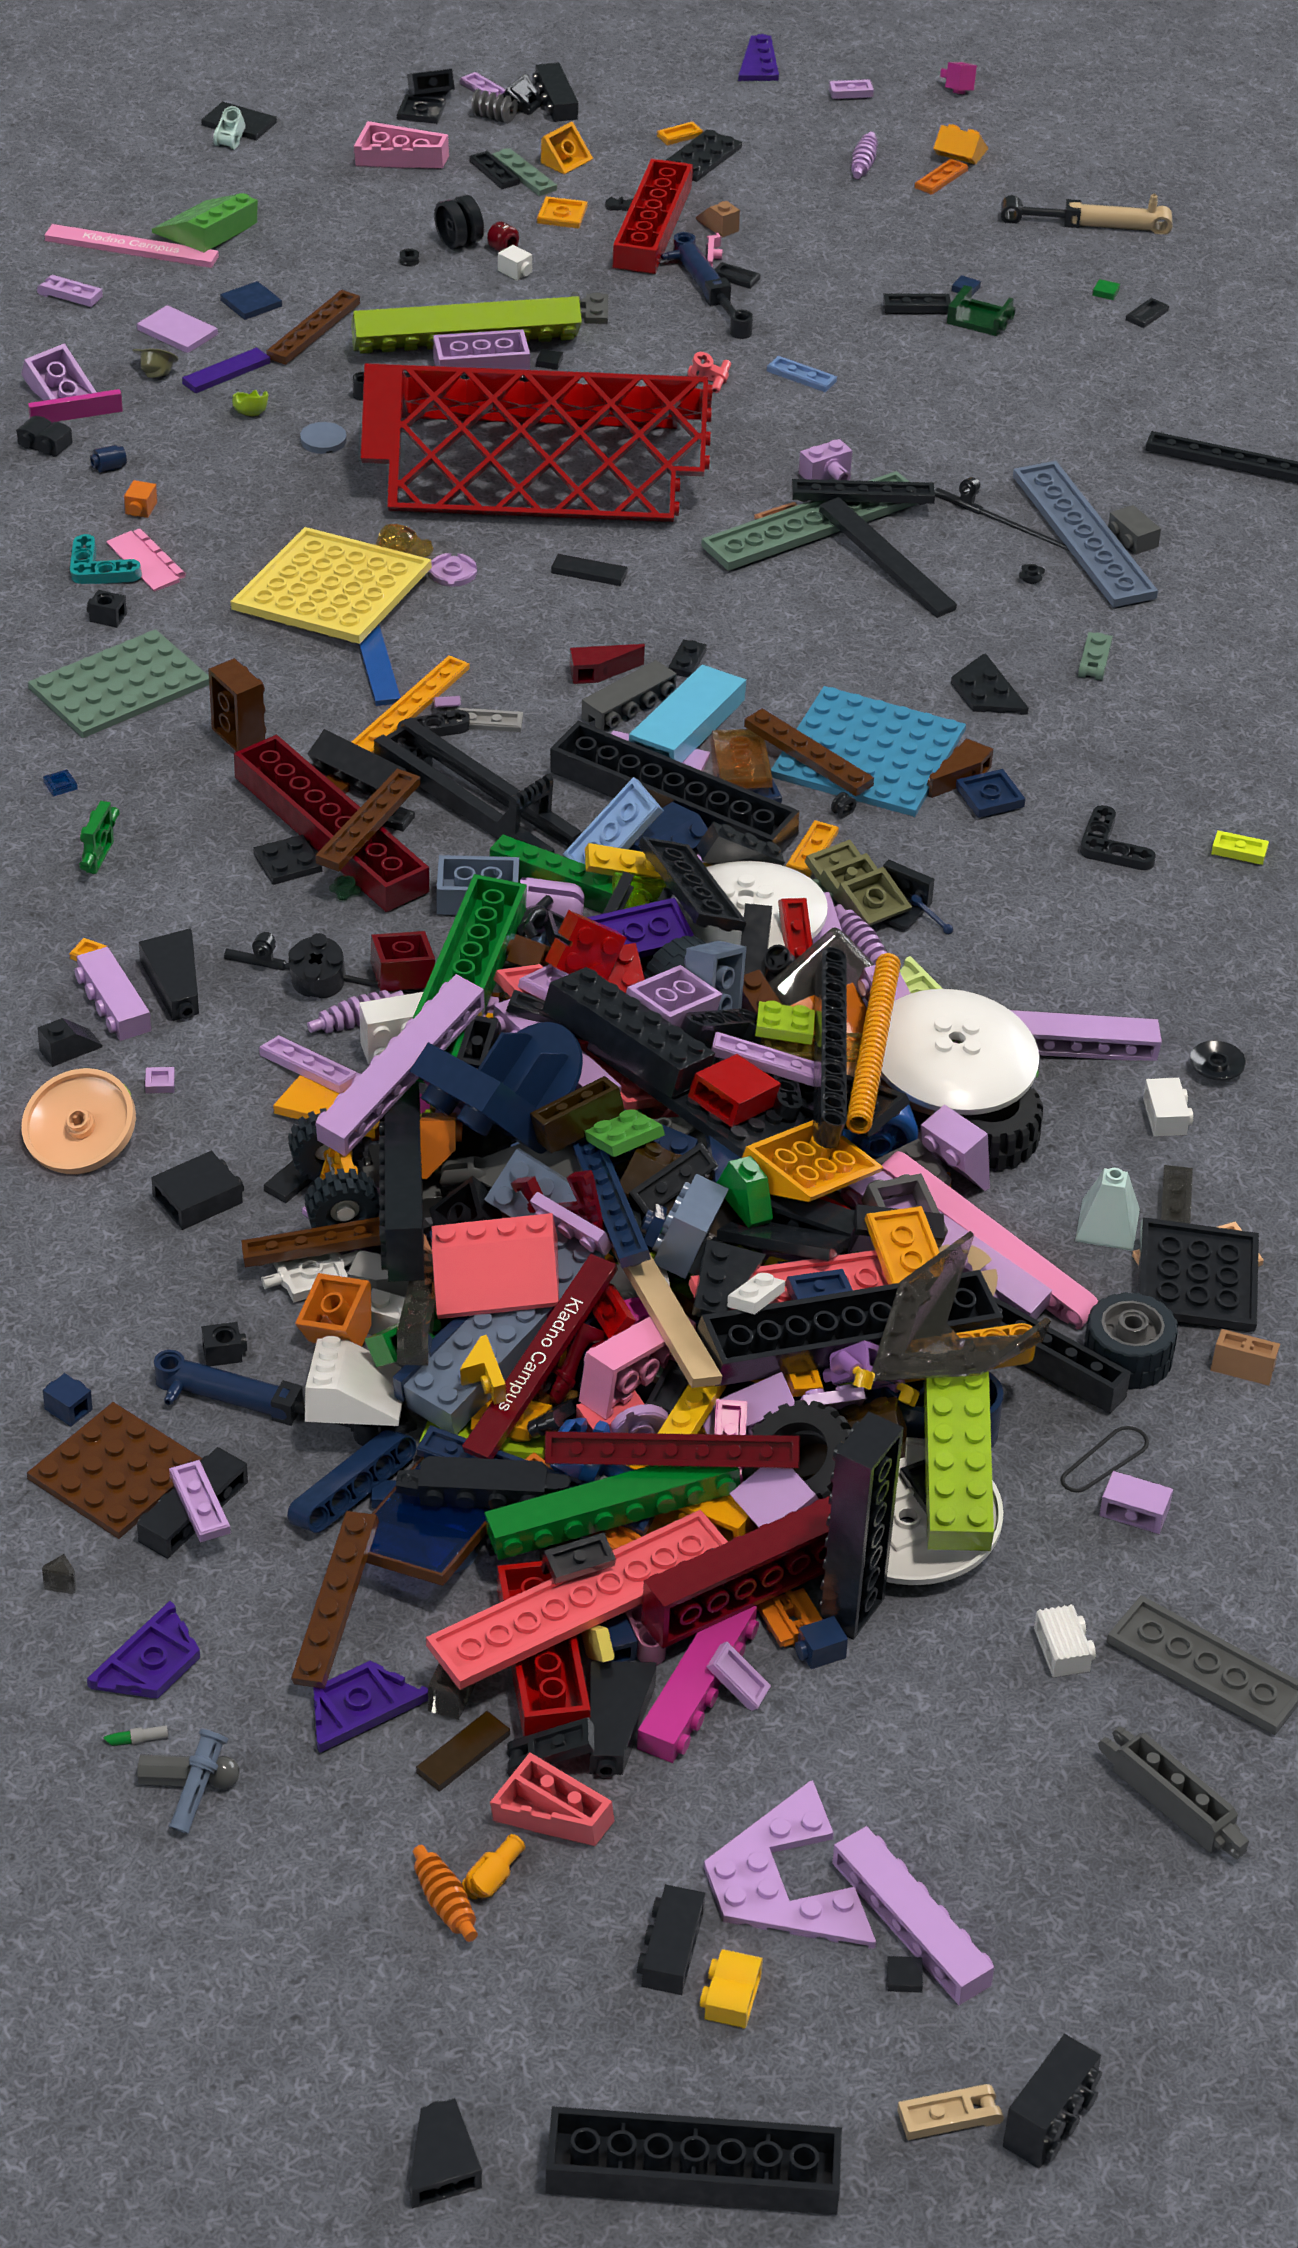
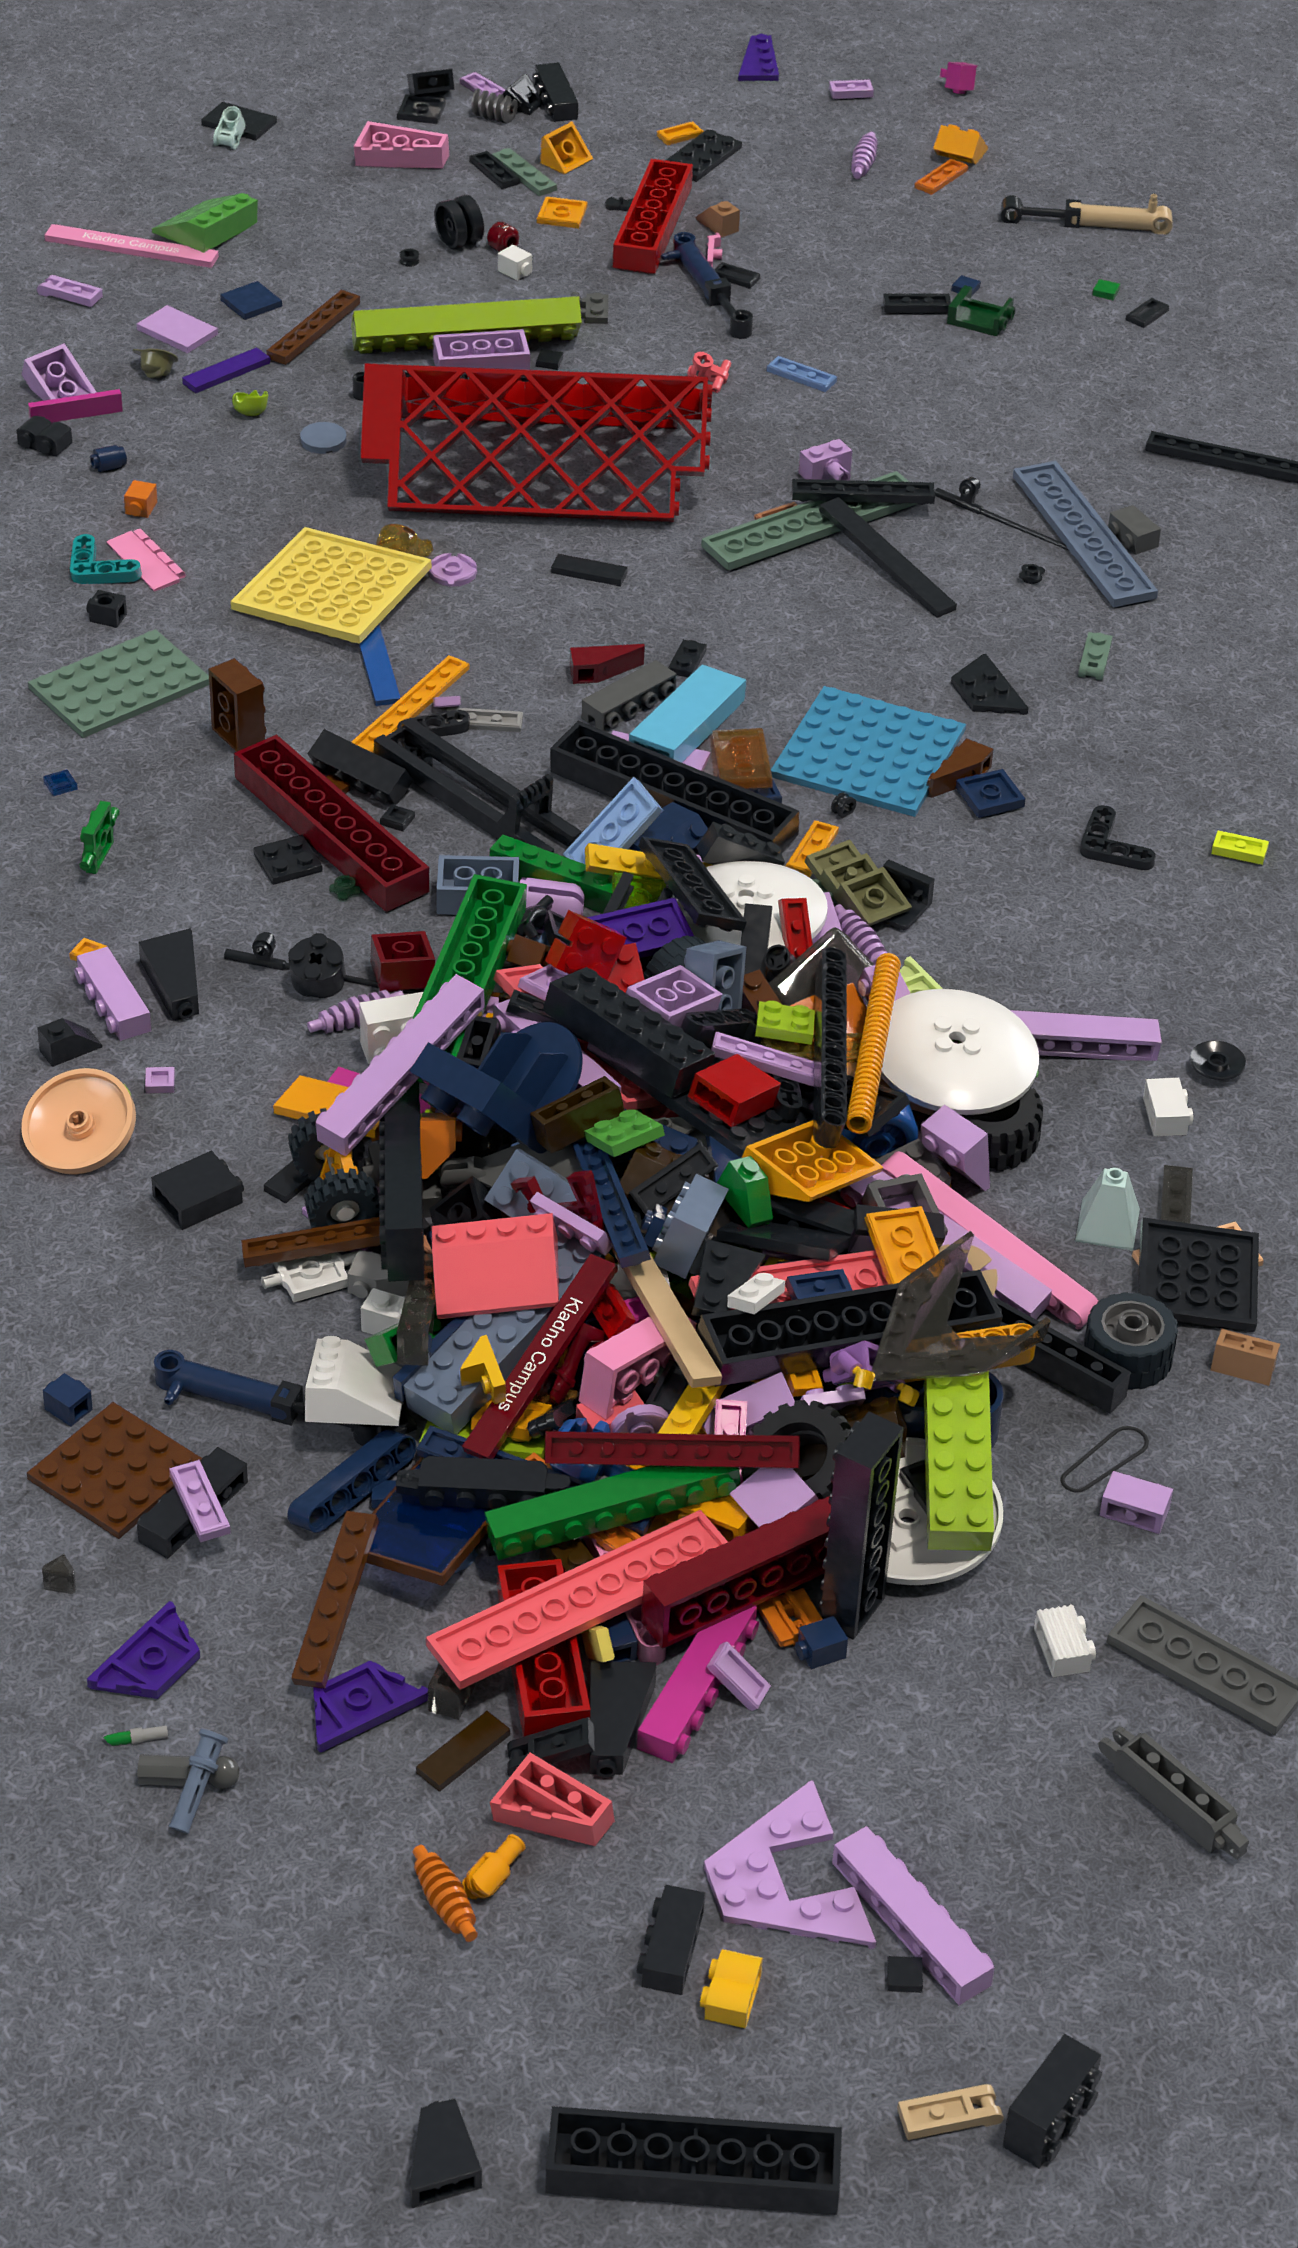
(223, 1344): black brick -> none
(308, 1064): lavender tile -> none
(336, 1308): orange slope -> none
(367, 820): reddish brown plate -> none
(578, 1558): black panel -> none
(809, 752): reddish brown plate -> none
(916, 901): dark blue hinge -> none

